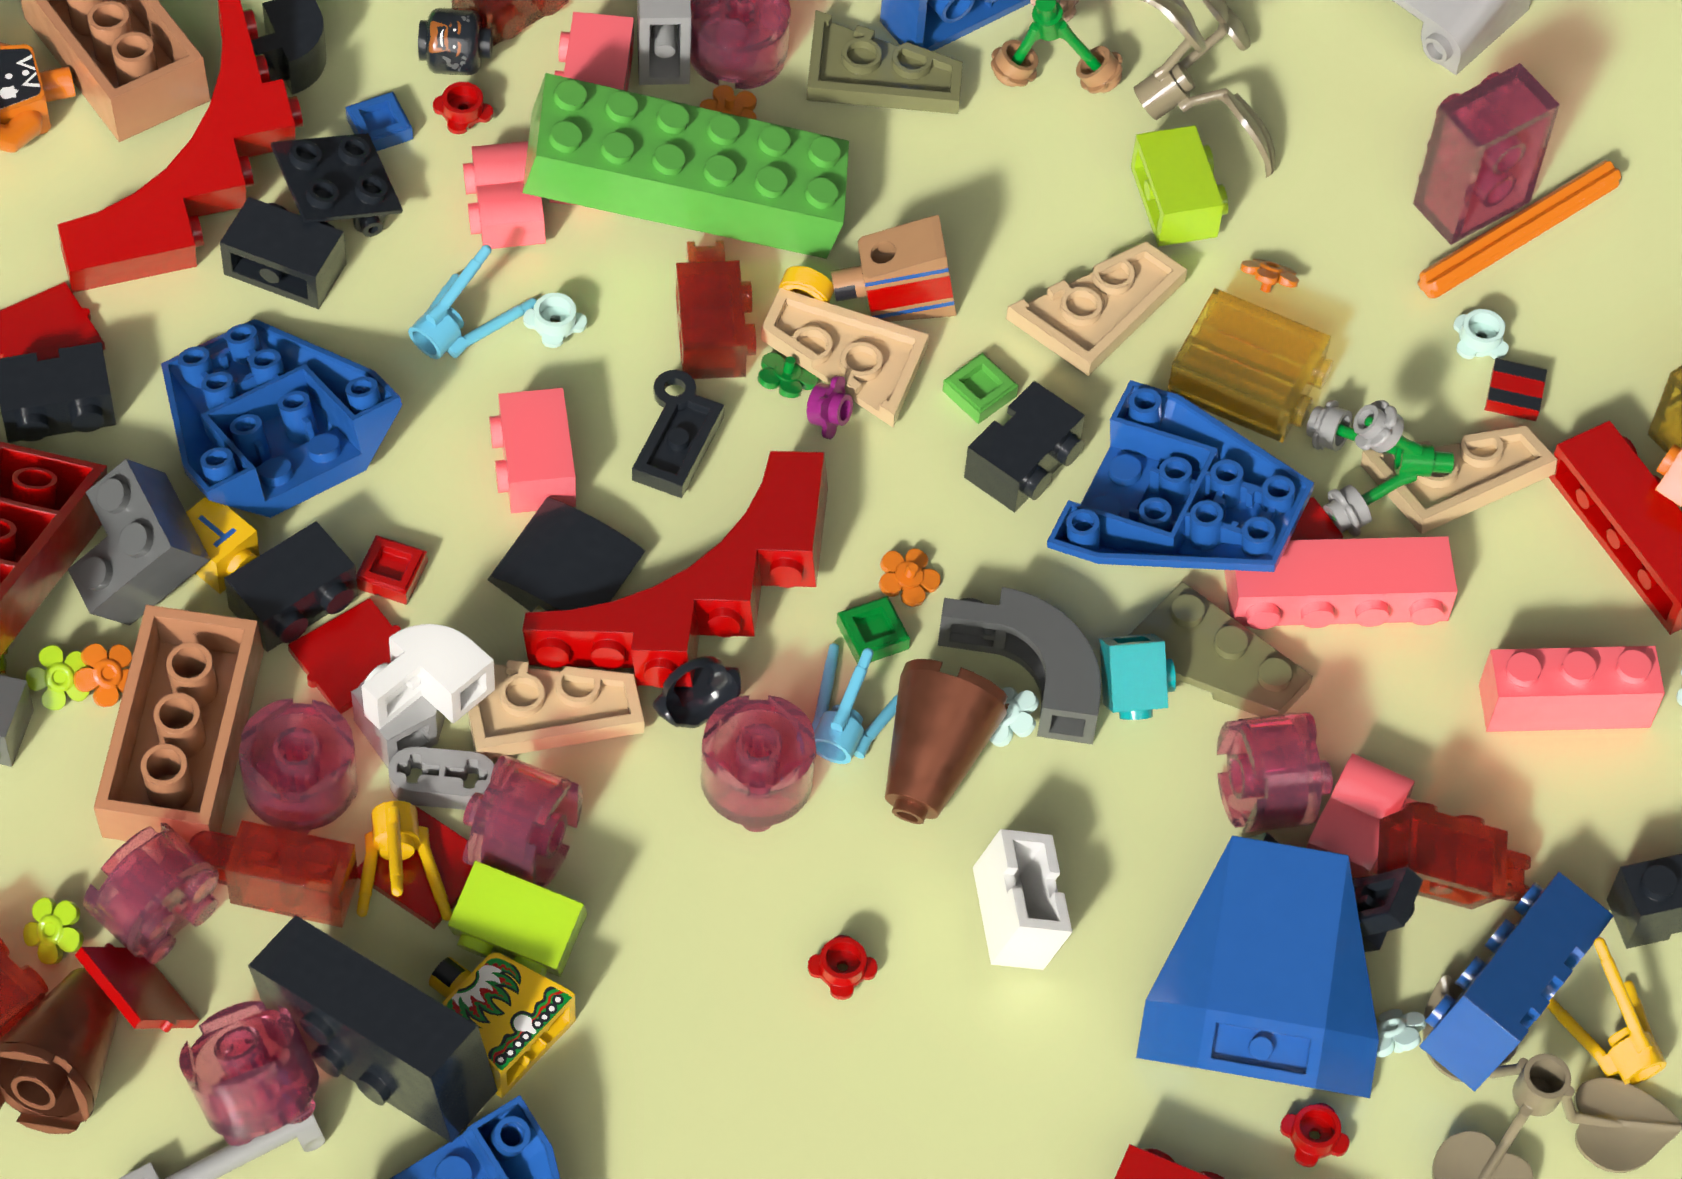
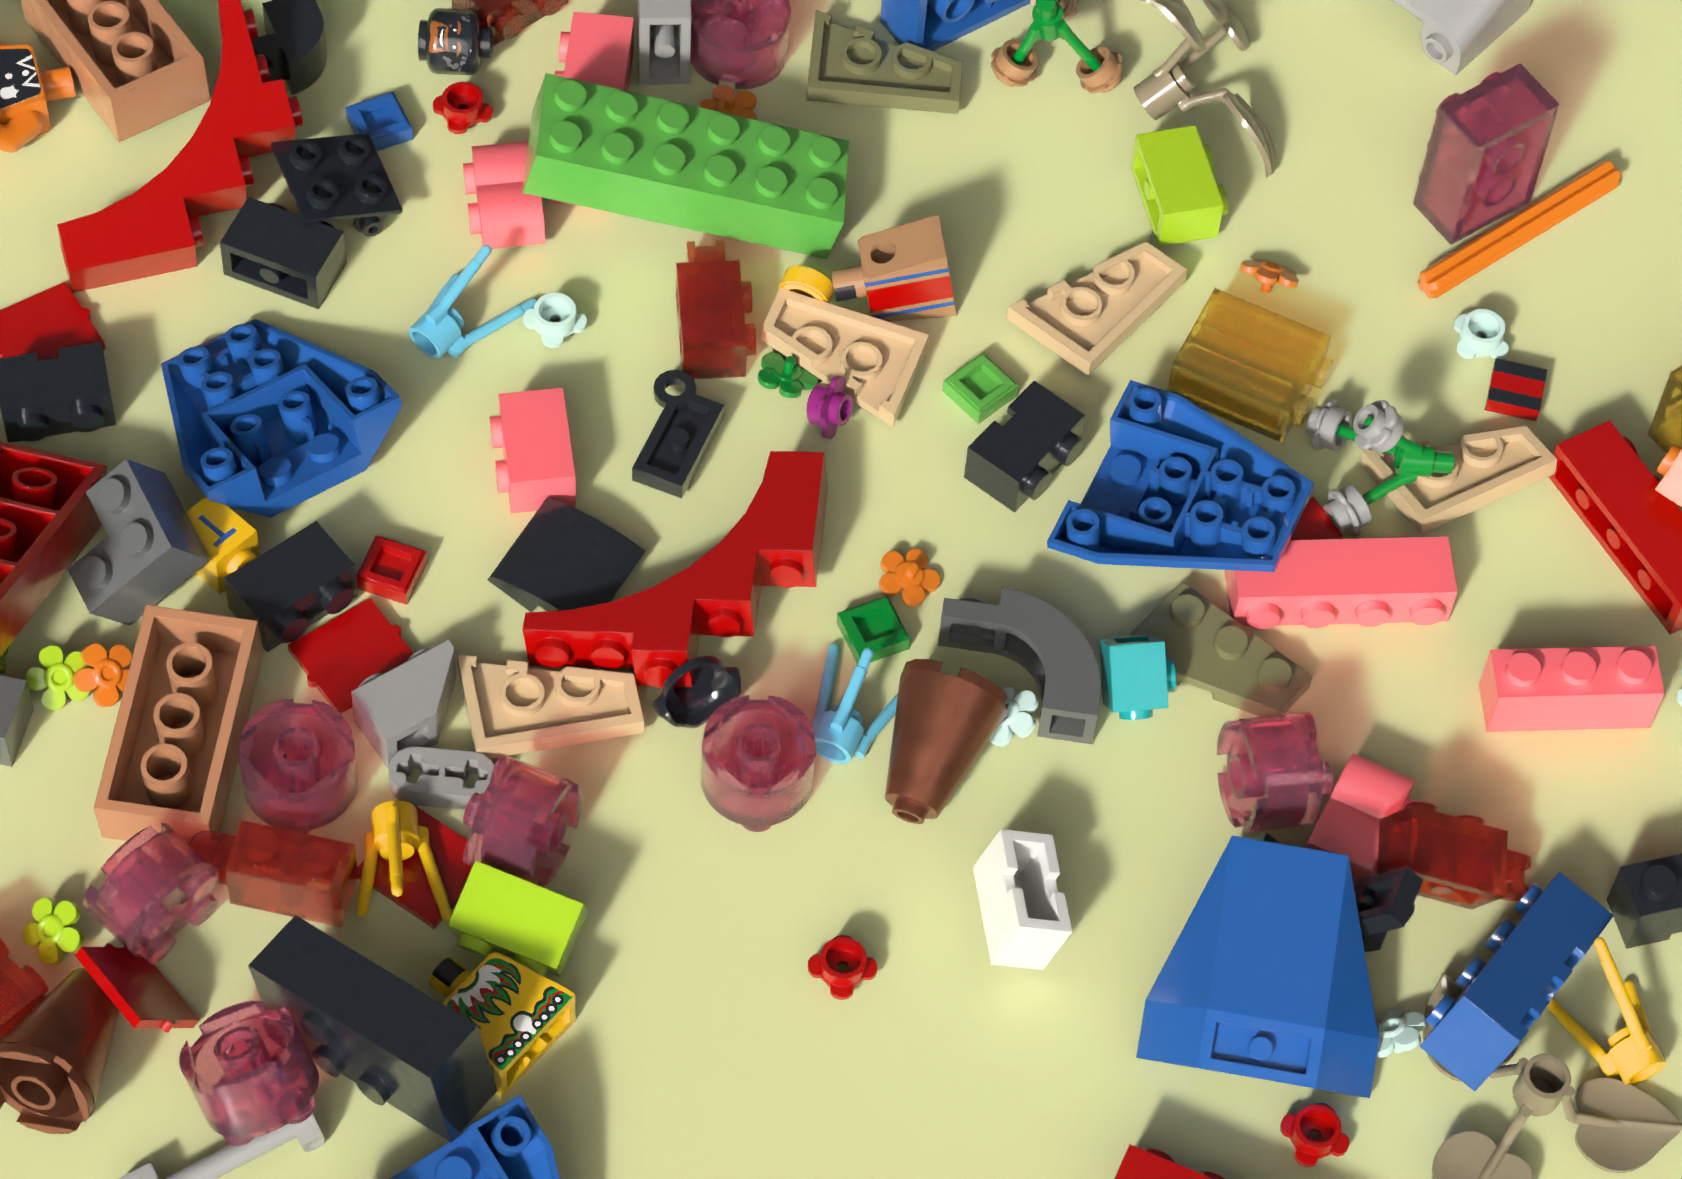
(430, 664): white brick -> none

